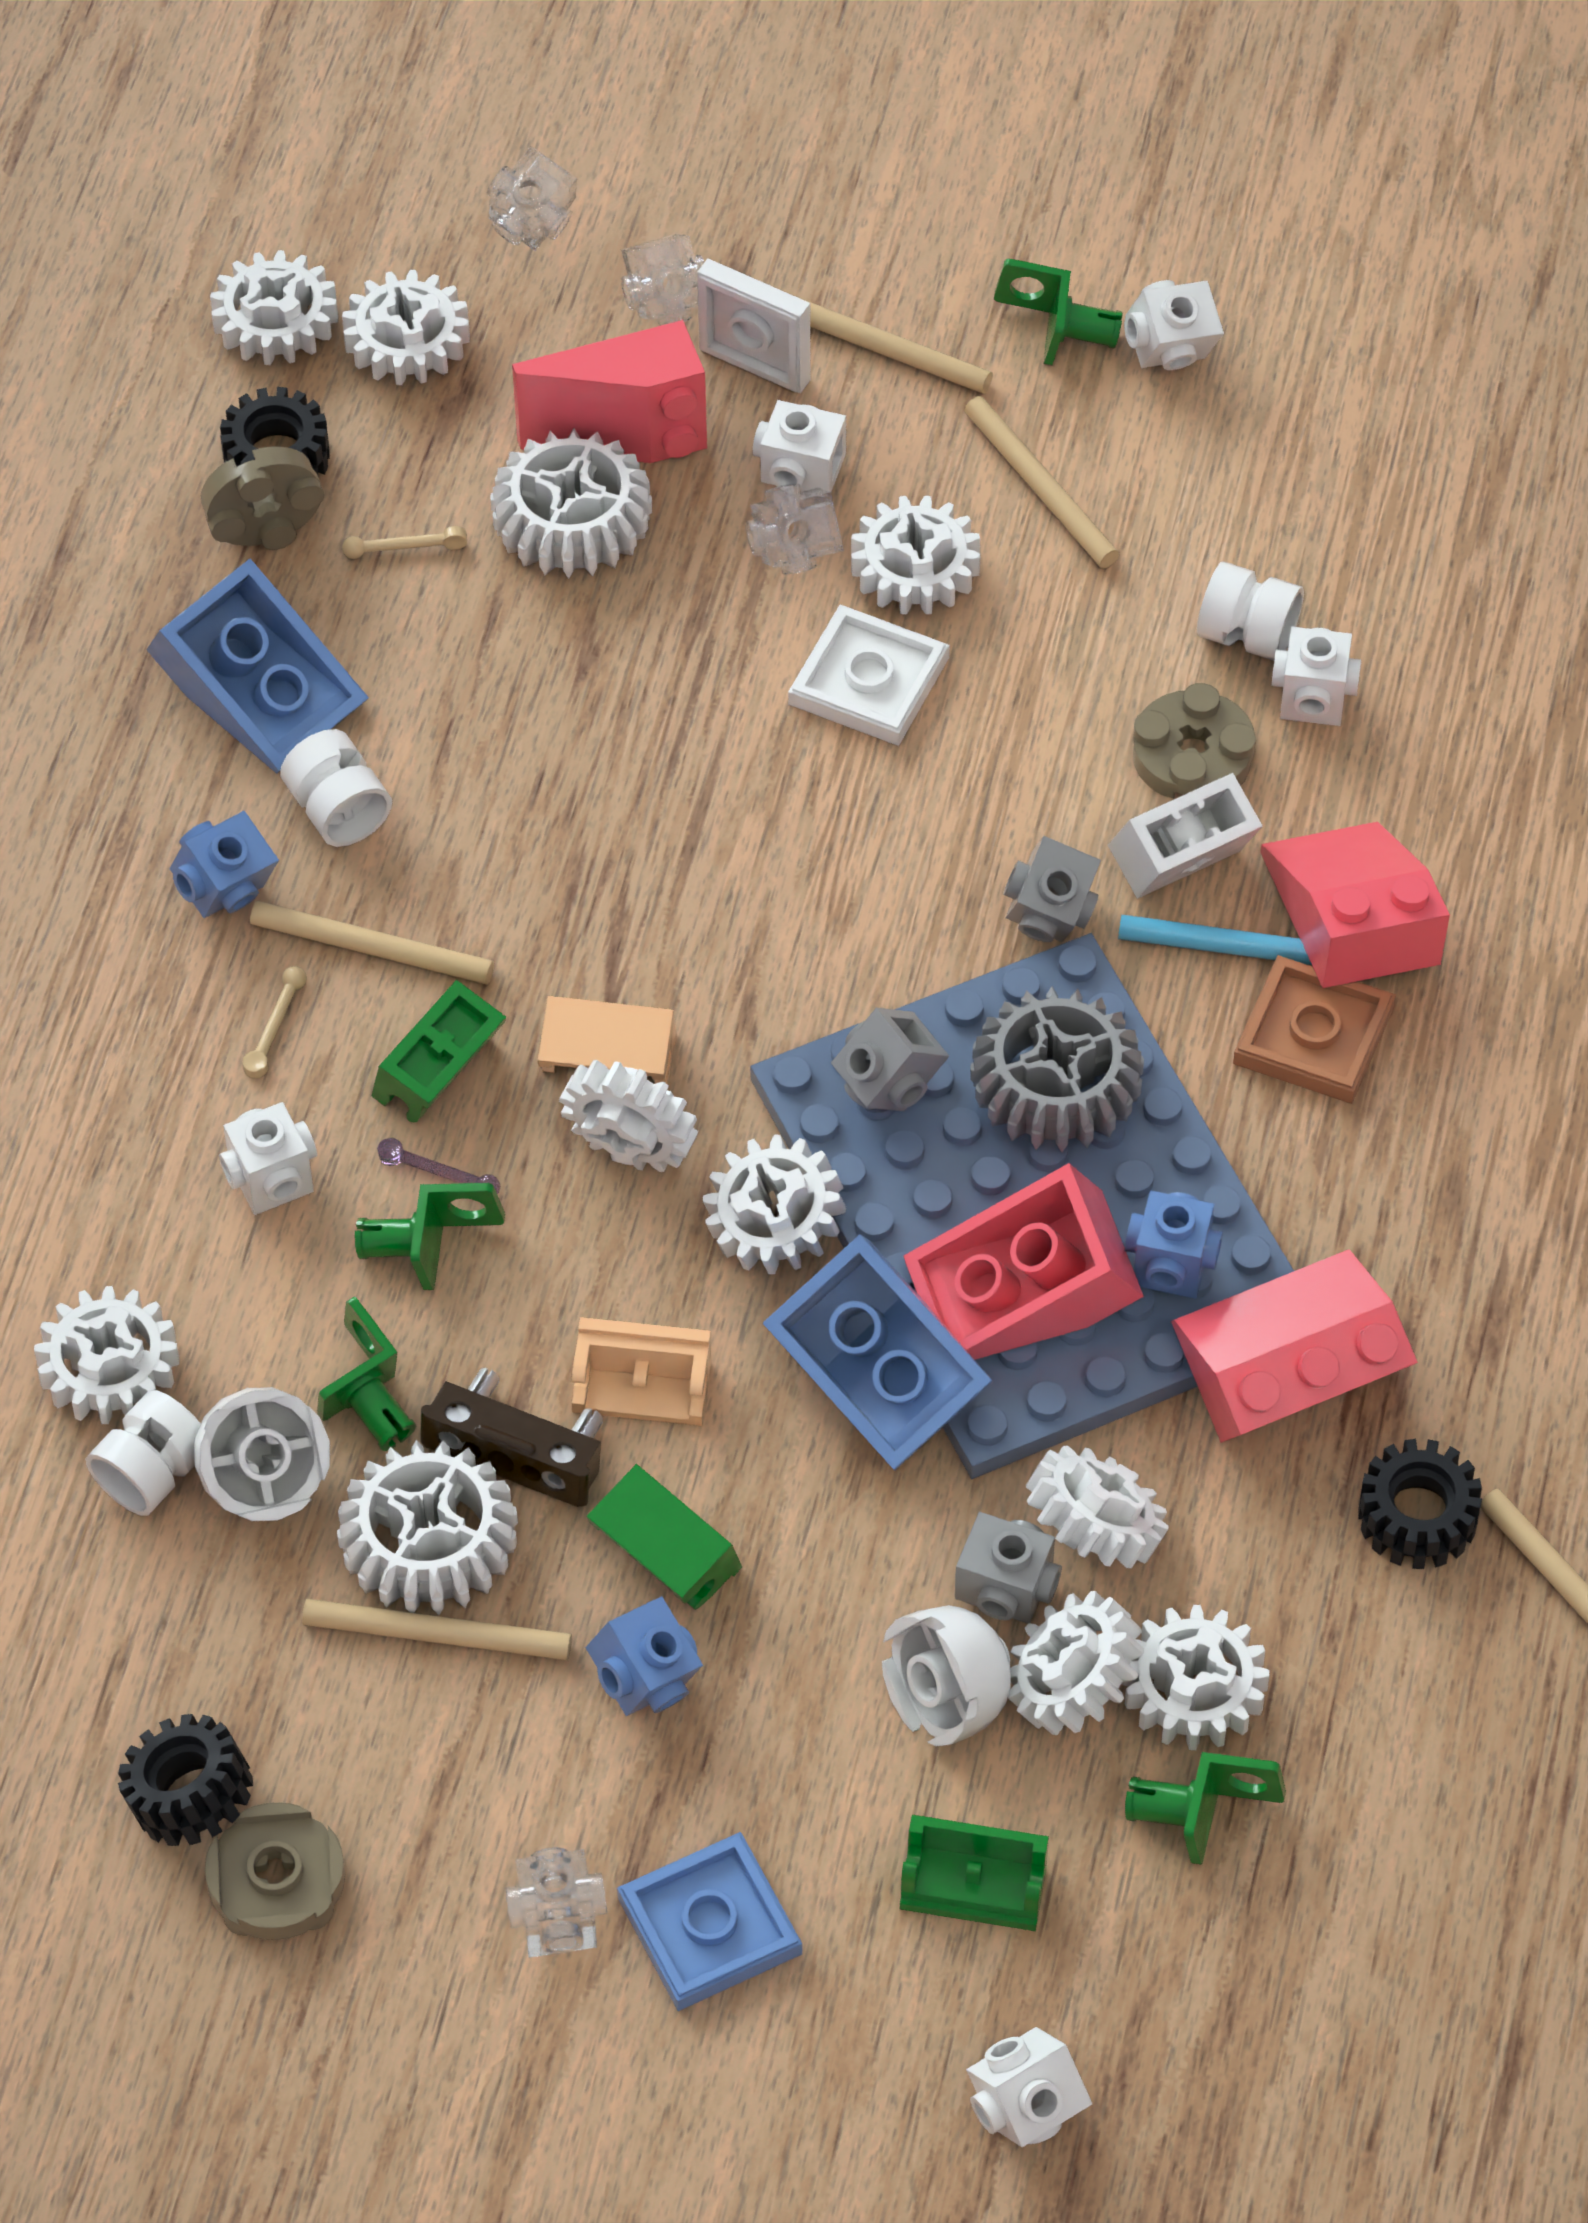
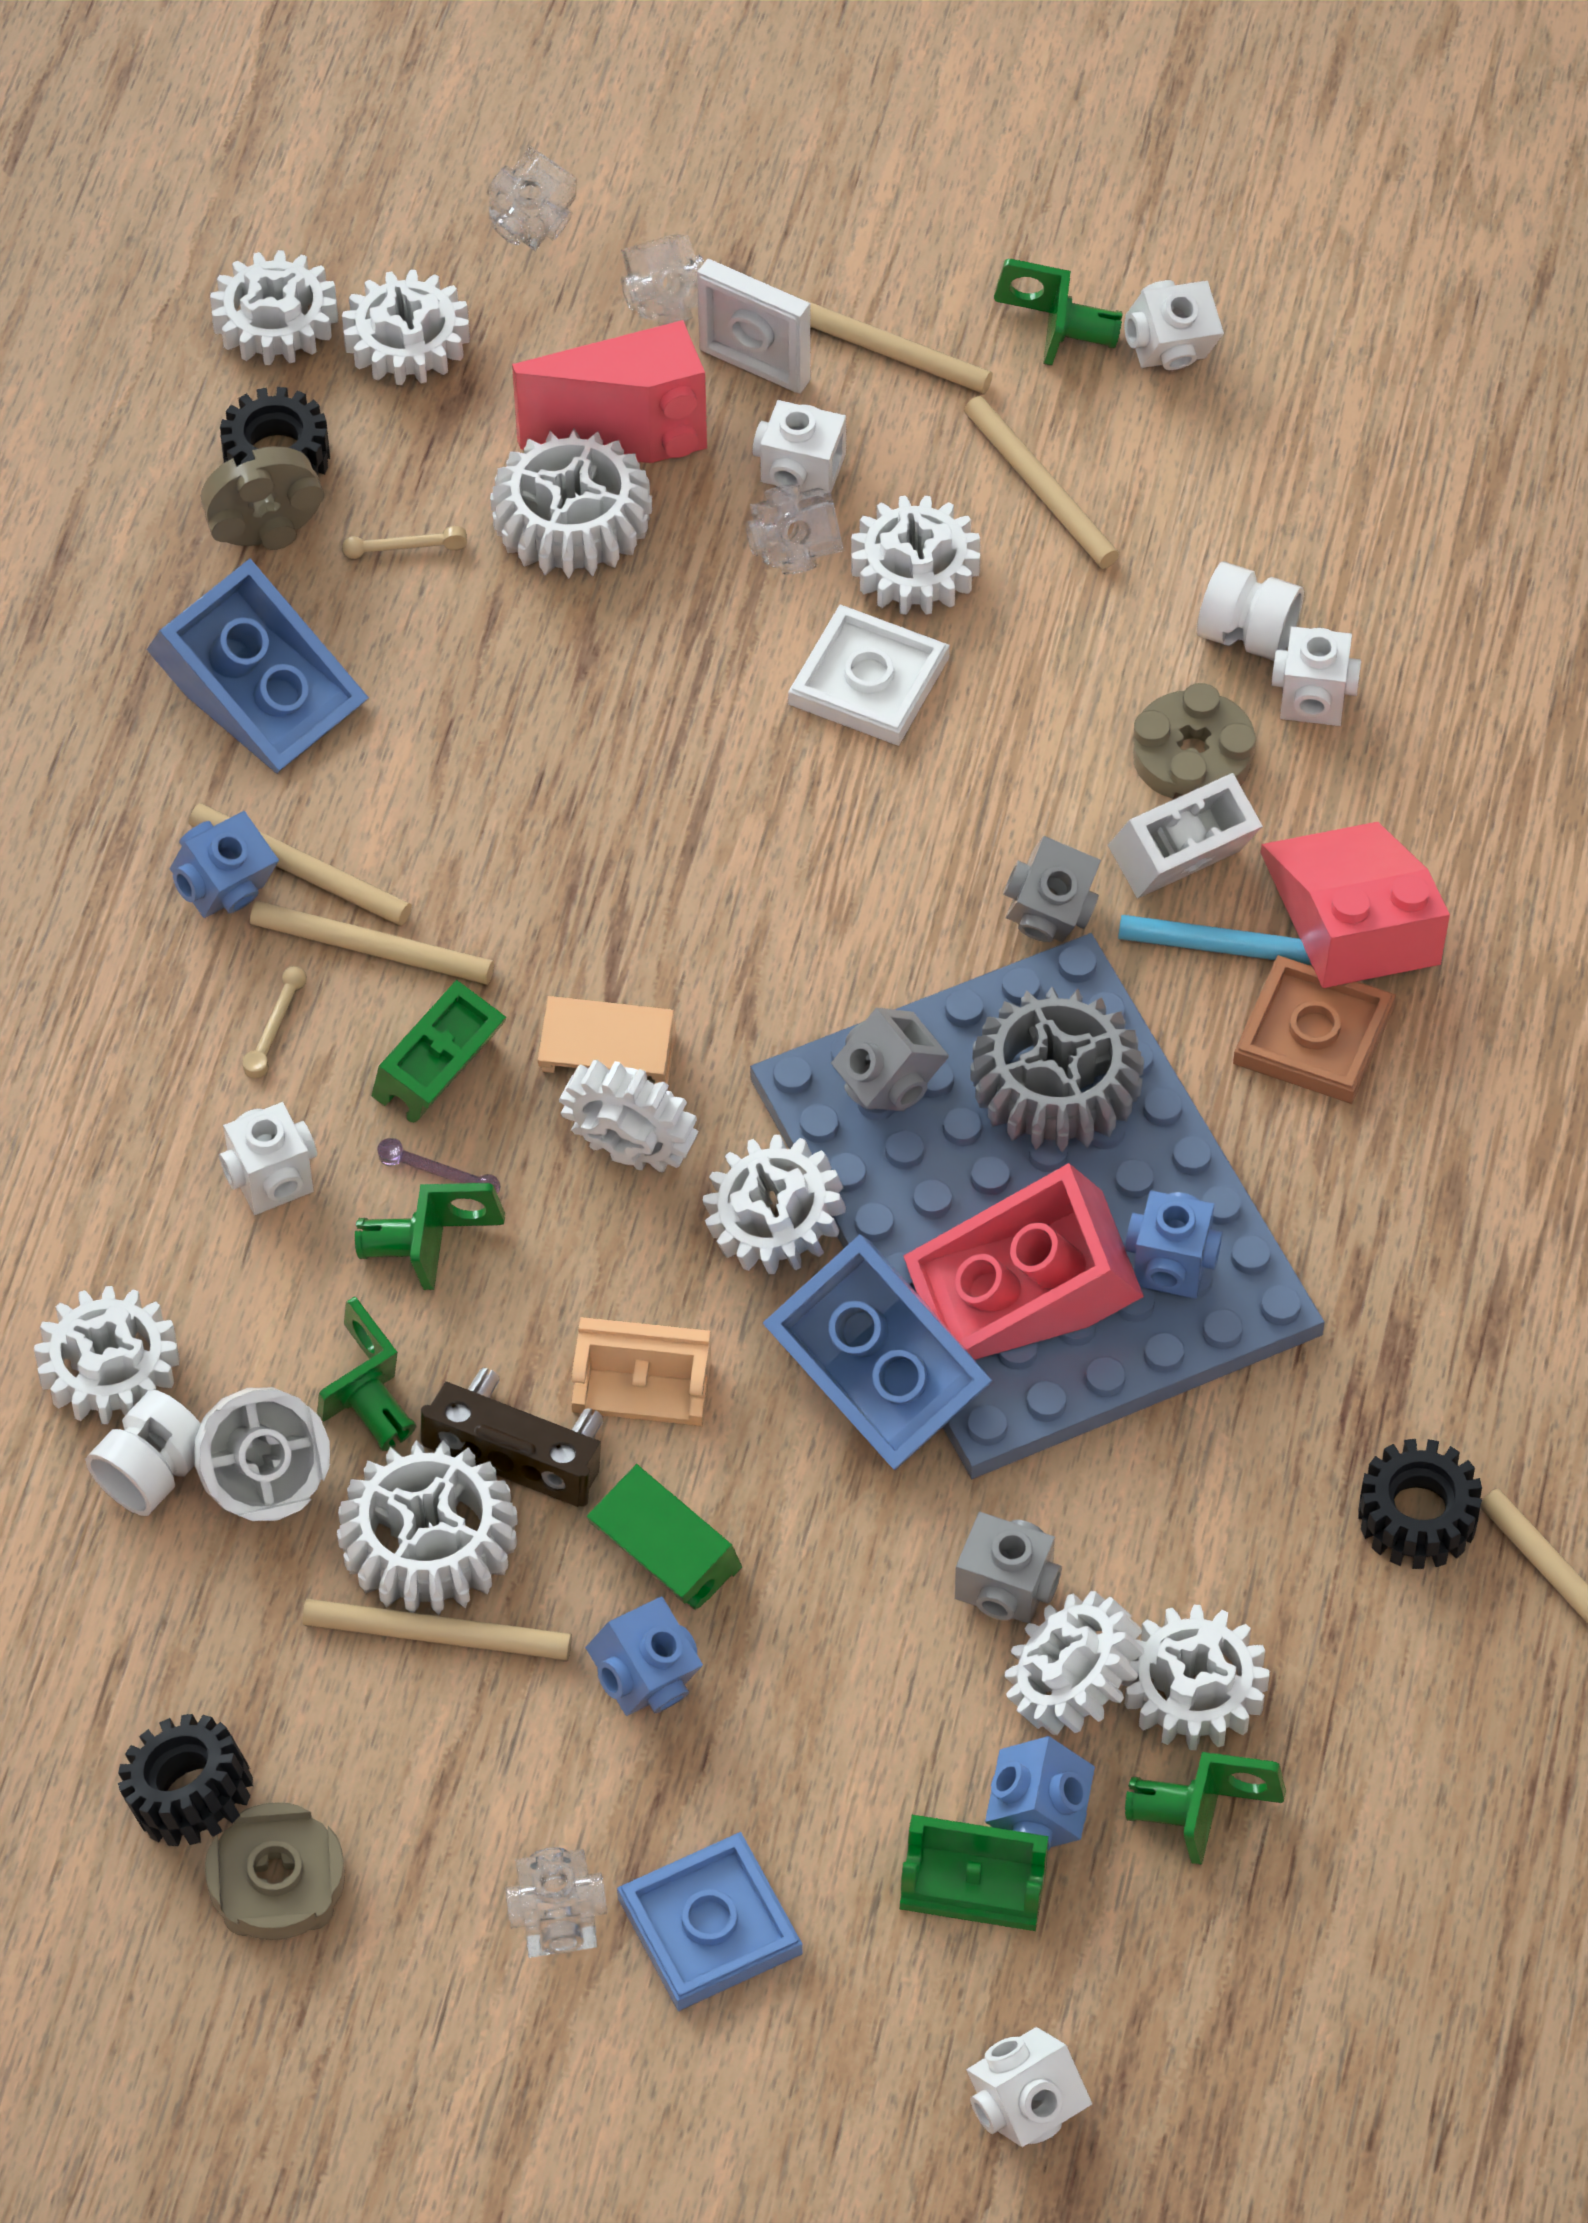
(322, 874): none -> tan bar
(336, 787): white wheel -> none
(946, 1672): white cylinder -> none
(1041, 1791): none -> medium blue brick
(1097, 1506): white gear -> none
(1292, 1344): coral slope -> none

